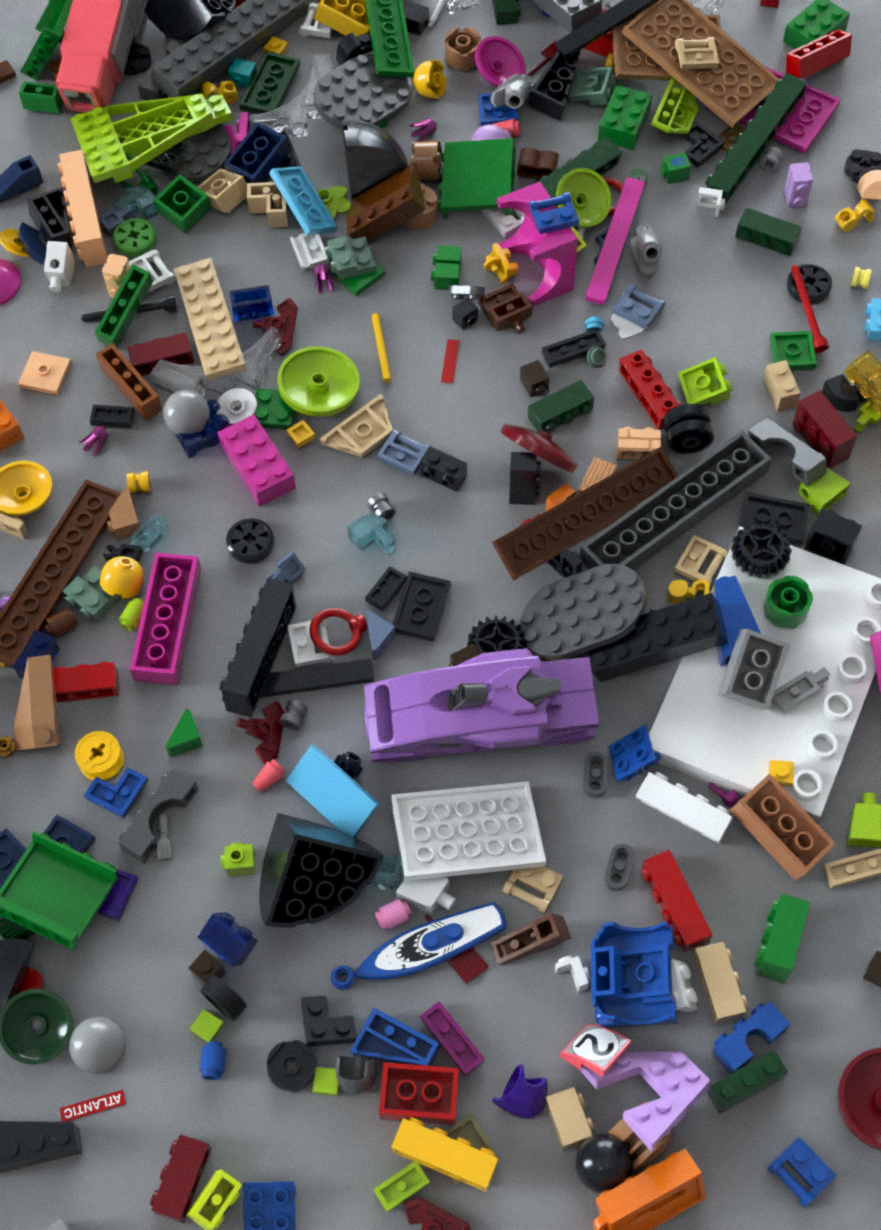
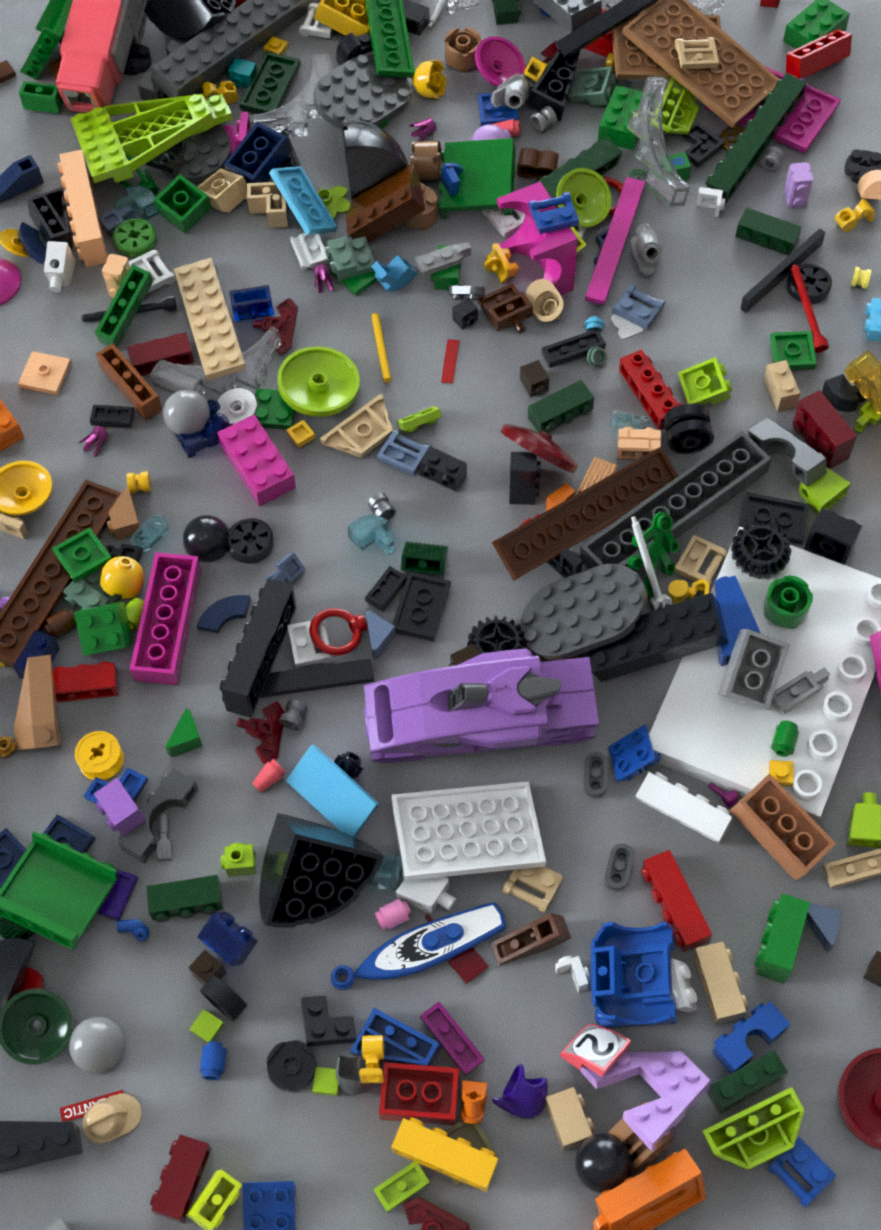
(81, 554): none -> green plate
(103, 628): none -> green brick
(111, 1118): none -> tan piece
(119, 807): none -> medium lavender brick
(134, 926): none -> blue arm
(184, 898): none -> dark green brick
(206, 538): none -> black piece
(222, 612): none -> dark blue tile
(372, 1052): none -> yellow leg
(395, 274): none -> dark azure brick
(424, 558): none -> dark green brick
(425, 416): none -> lime plate
(442, 258): none -> light grey hinge
(450, 177): none -> blue tile
(473, 1101): none -> orange piece
(535, 68): none -> yellow leg
(543, 119): none -> light grey wheel
(545, 299): none -> tan piece
(624, 419): none -> clear light blue plate
(647, 125): none -> clear arch
(659, 599): none -> white piece
(660, 527): none -> green plant
(758, 1131): none -> lime wedge
(781, 271): none -> black tile
(785, 738): none -> green brick
(824, 924): none -> sand blue slope

